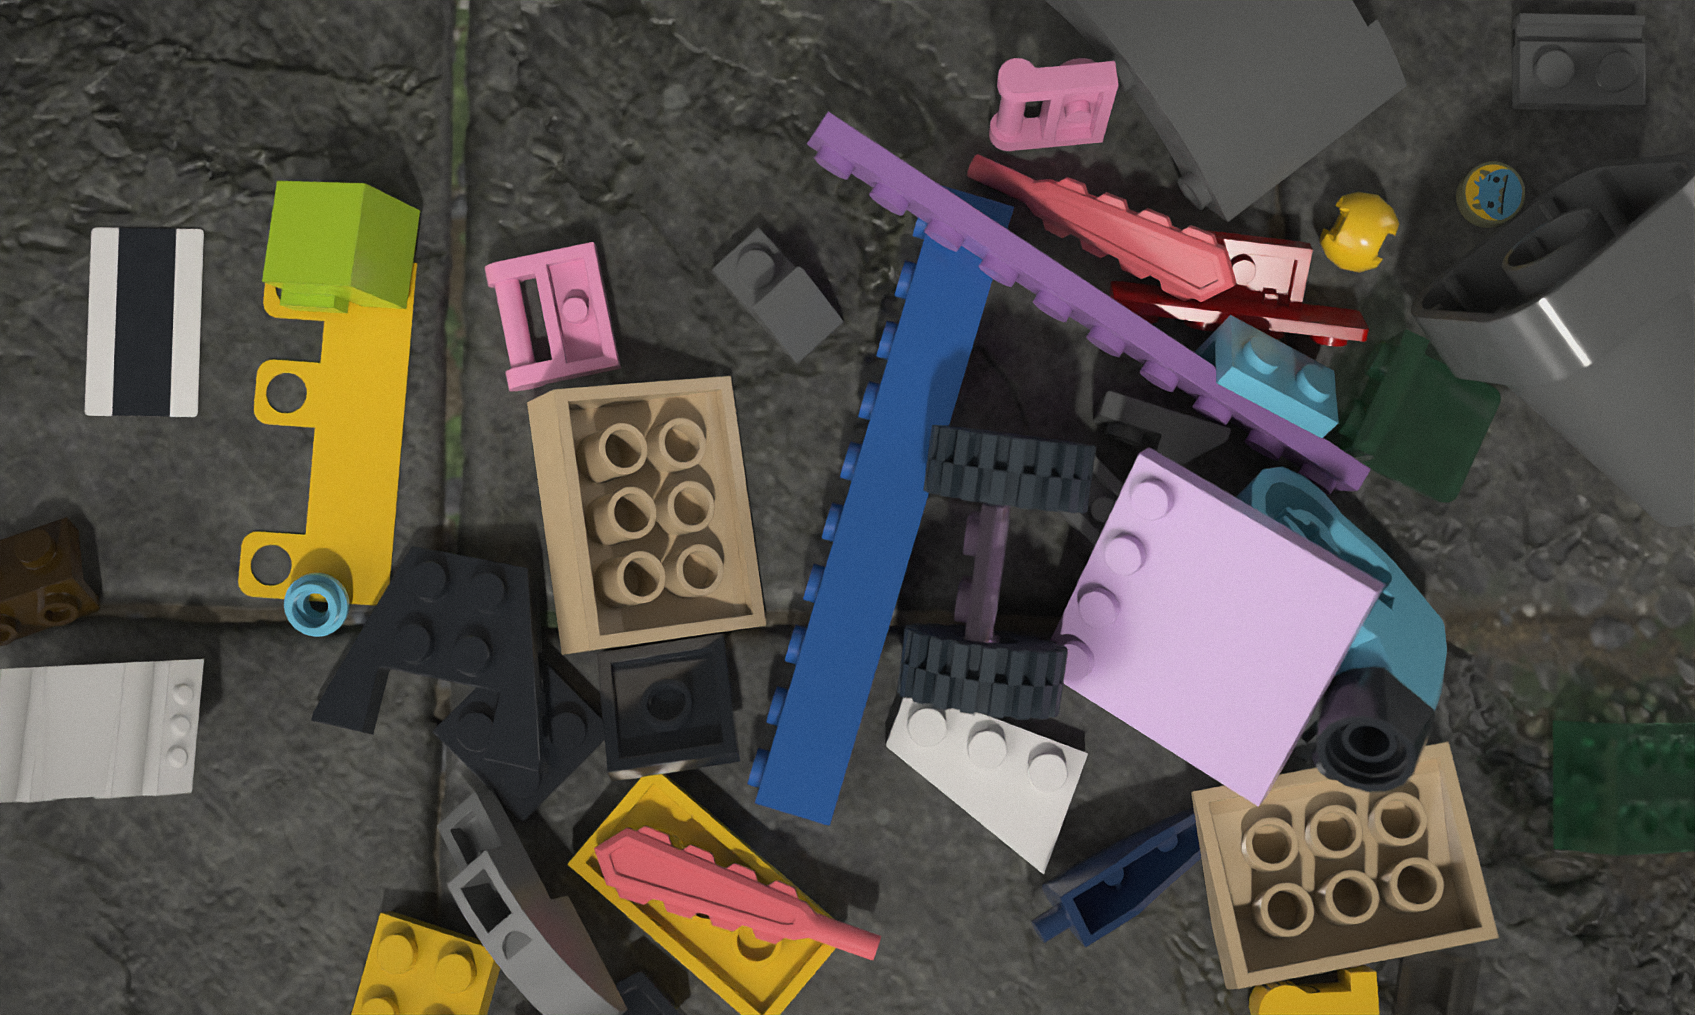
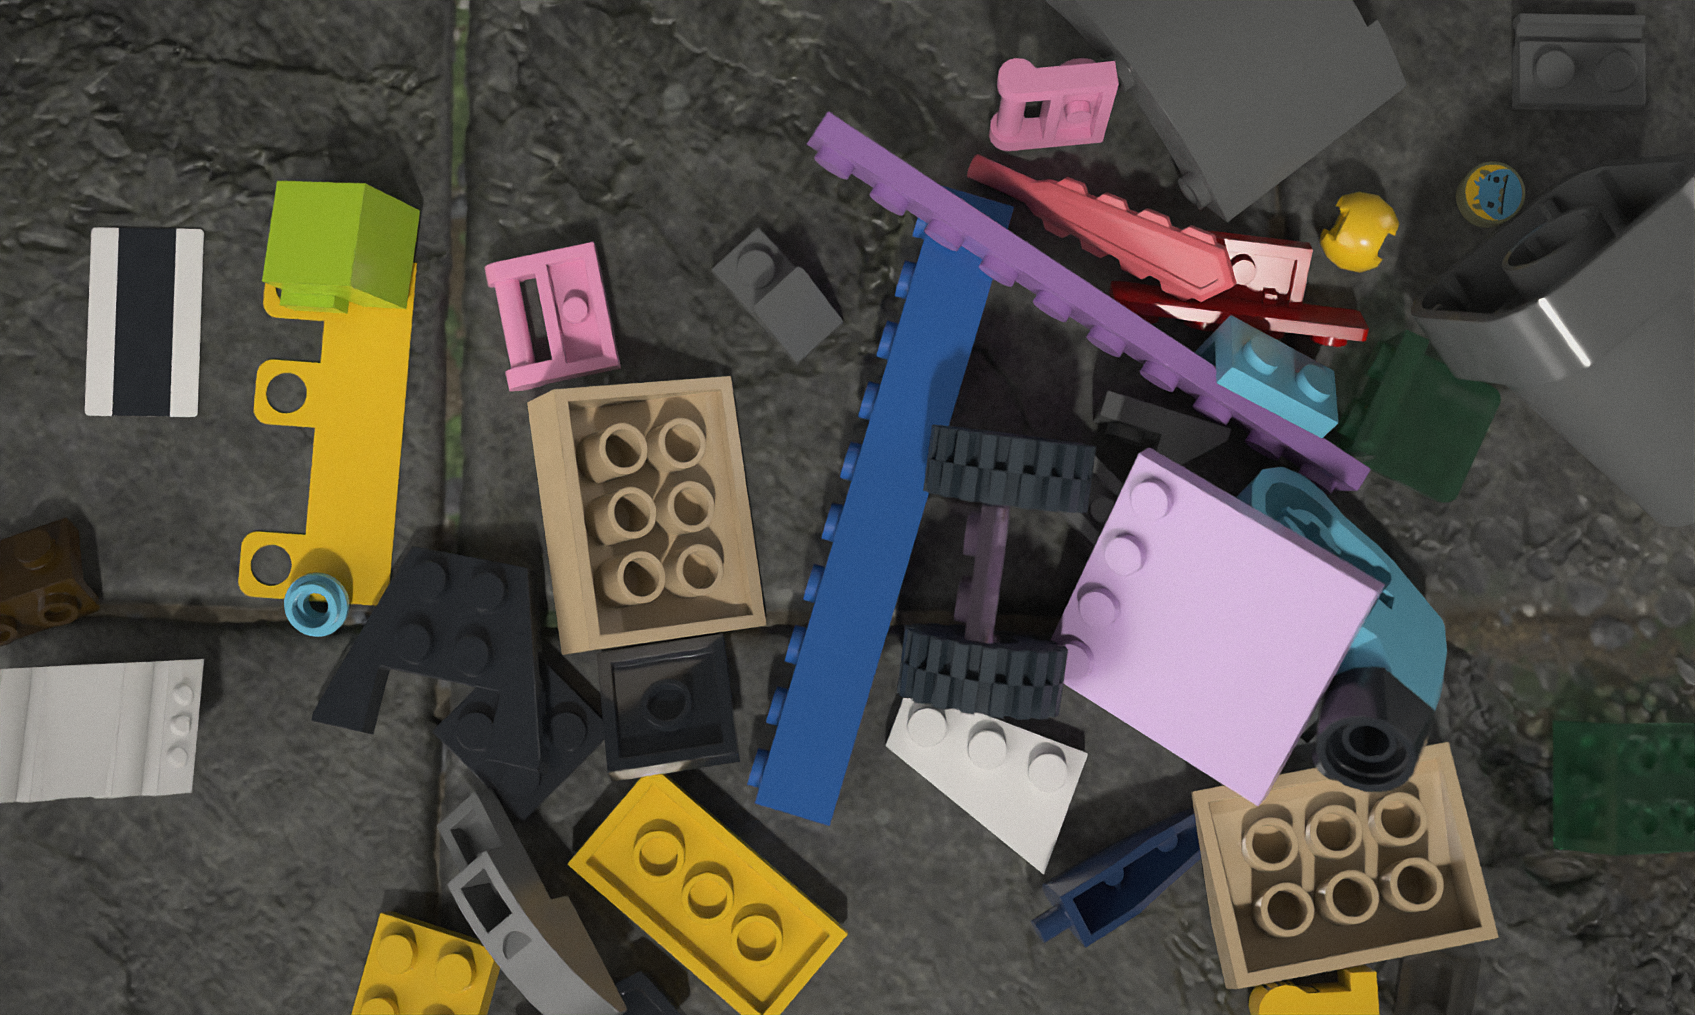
(689, 881): coral sword -> none

